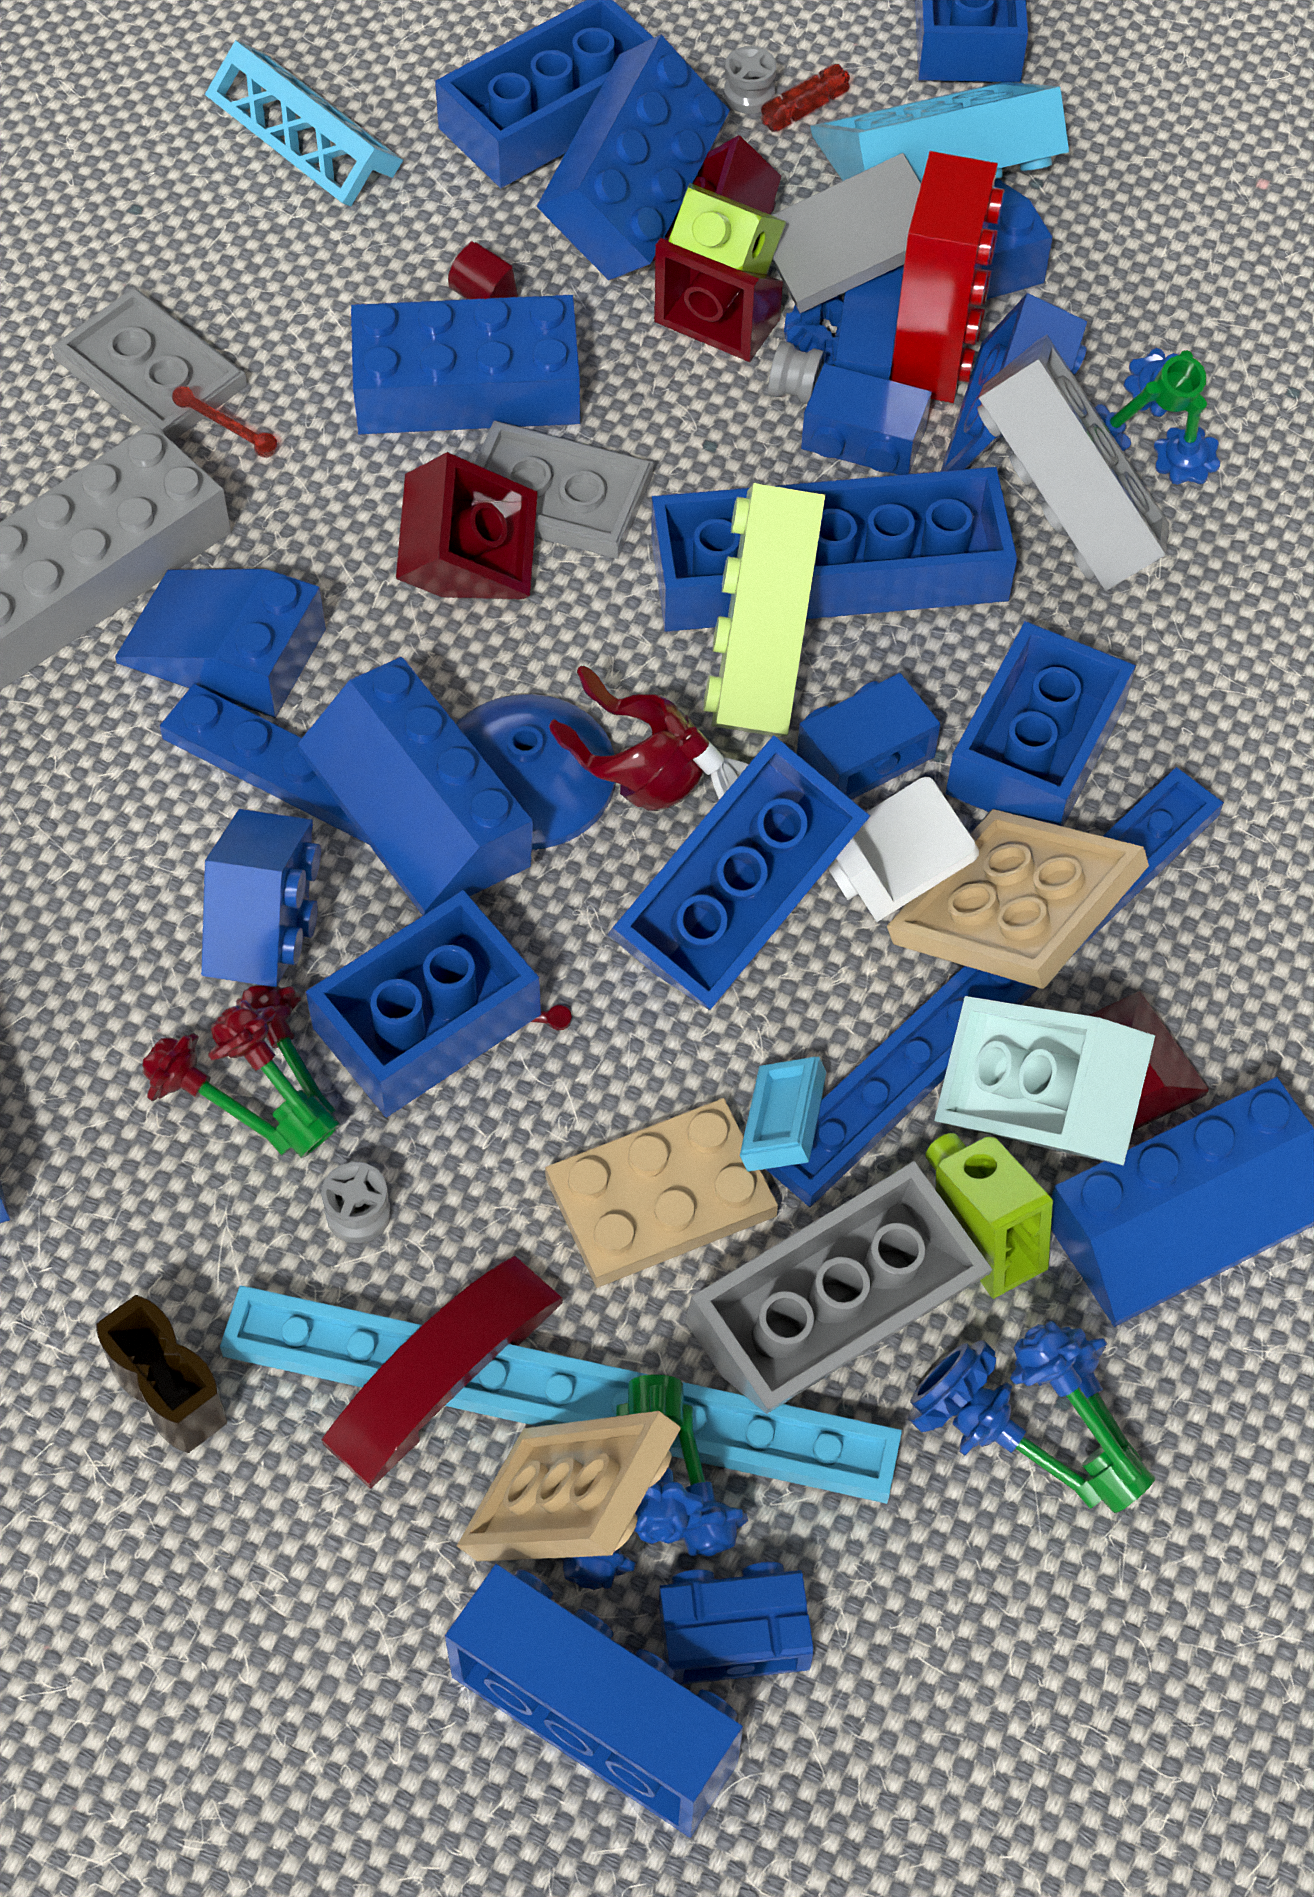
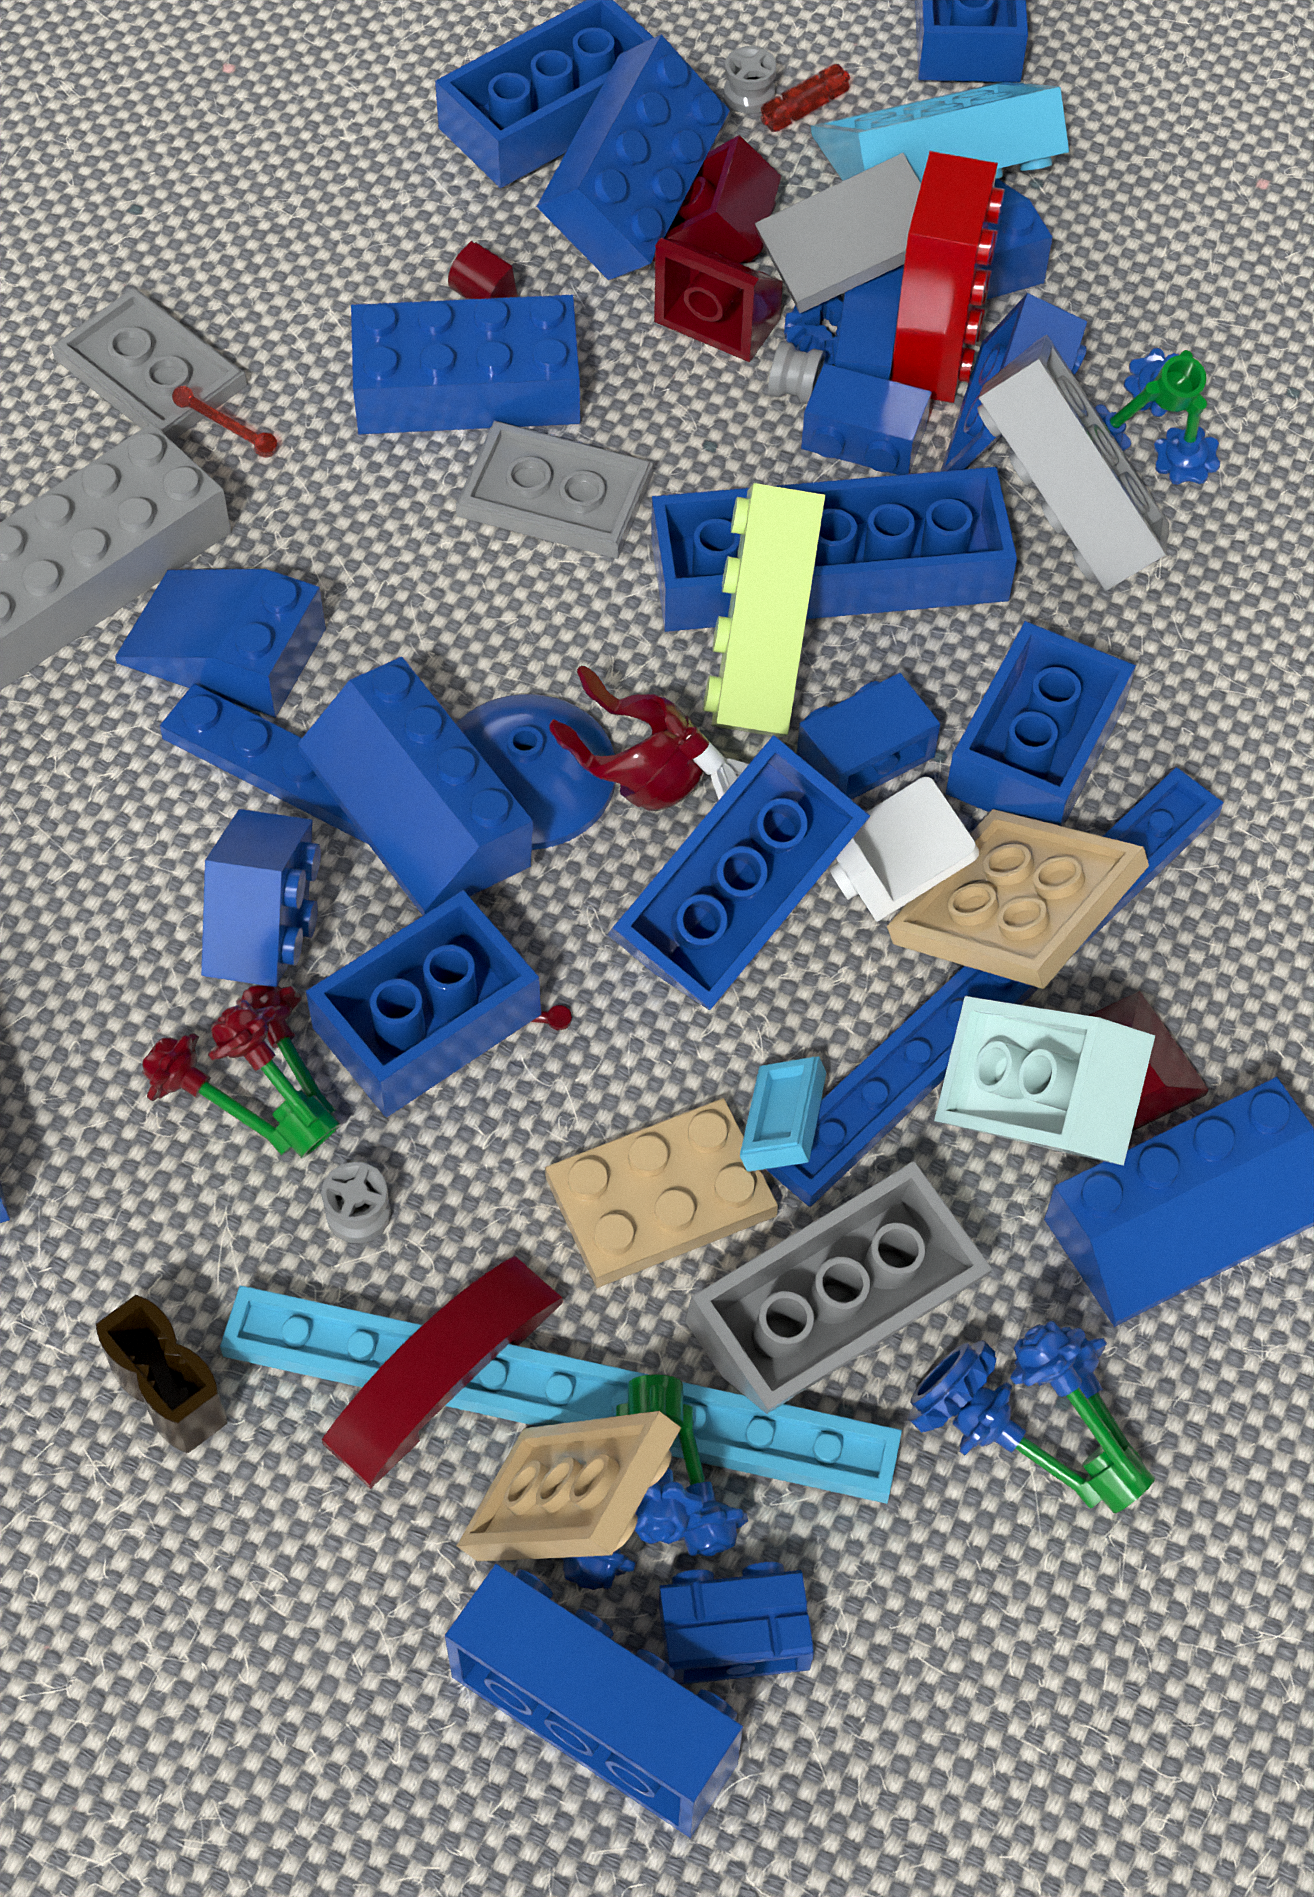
(314, 112): medium azure fence -> none
(466, 531): dark red slope -> none
(726, 230): torso -> none
(996, 1206): lime torso -> none

